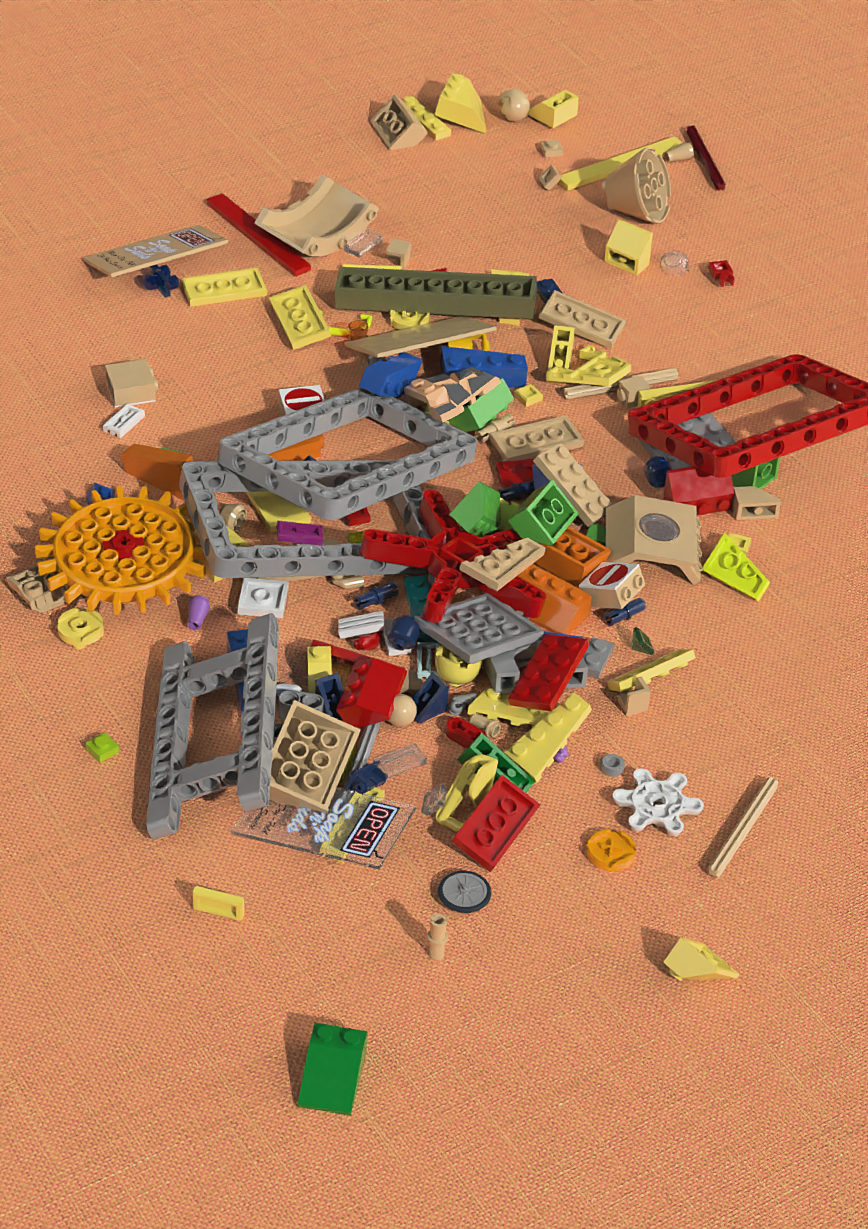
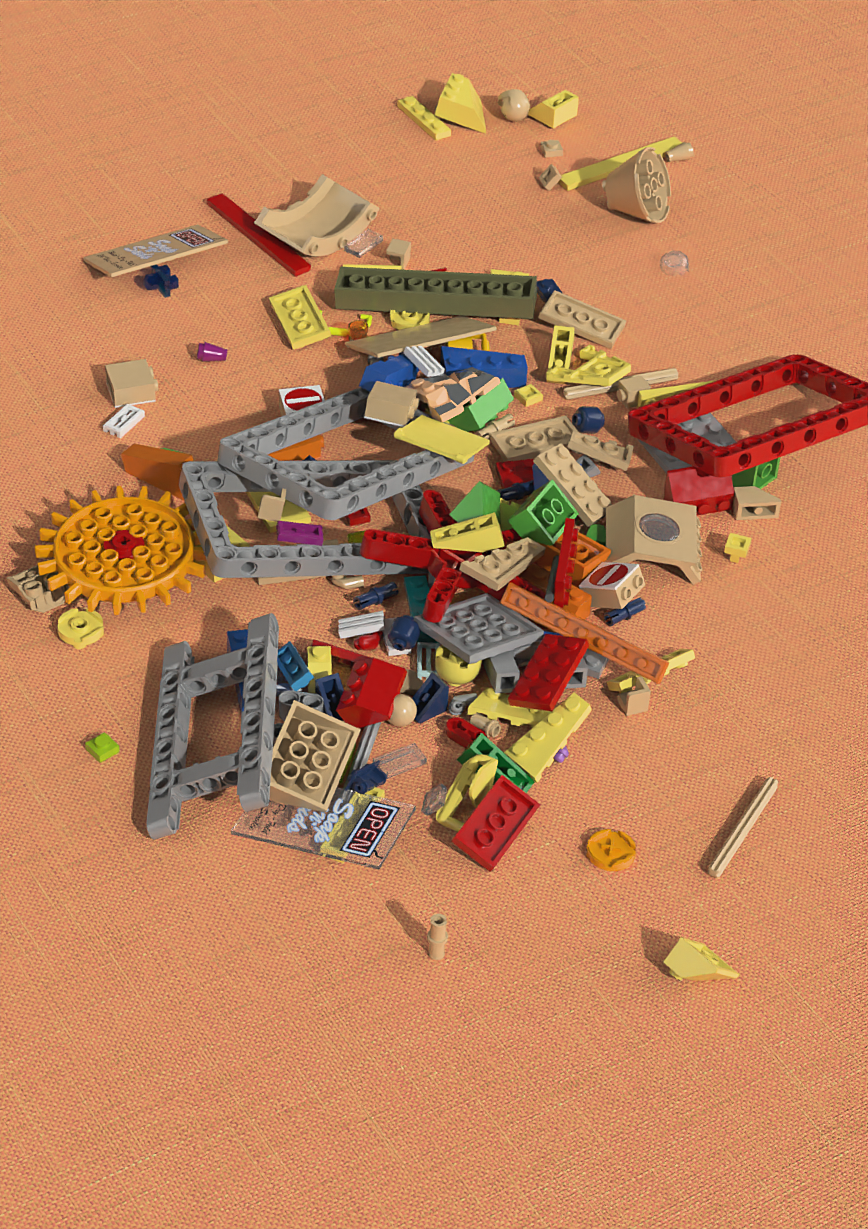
(104, 492): blue slope -> none
(197, 611): medium lavender cone -> none
(209, 352): none -> magenta cone
(218, 903): light yellow tile -> none
(224, 287): light yellow tile -> none
(233, 515): tan cone -> none
(263, 597): white plate -> none
(272, 507): none -> tan panel
(293, 667): none -> dark azure plate
(333, 1069): green slope -> none
(391, 404): none -> tan piece
(398, 125): tan slope -> none
(424, 361): none -> white tile
(441, 438): none -> light yellow piece
(464, 891): light grey wheel -> none
(473, 535): none -> light yellow slope
(550, 591): none -> dark grey bar
(566, 564): none -> red plate
(571, 625): none -> orange tile
(588, 419): none -> dark blue head
(588, 466): none -> light grey slope
(607, 452): none -> tan wing
(612, 765): light grey tile -> none
(629, 247): light yellow slope -> none
(641, 642): slope -> none
(651, 791): white plate -> none
(656, 470): clear blue head -> none
(705, 157): dark red axle -> none
(722, 271): red plate -> none
(734, 569): neon yellow wing -> none

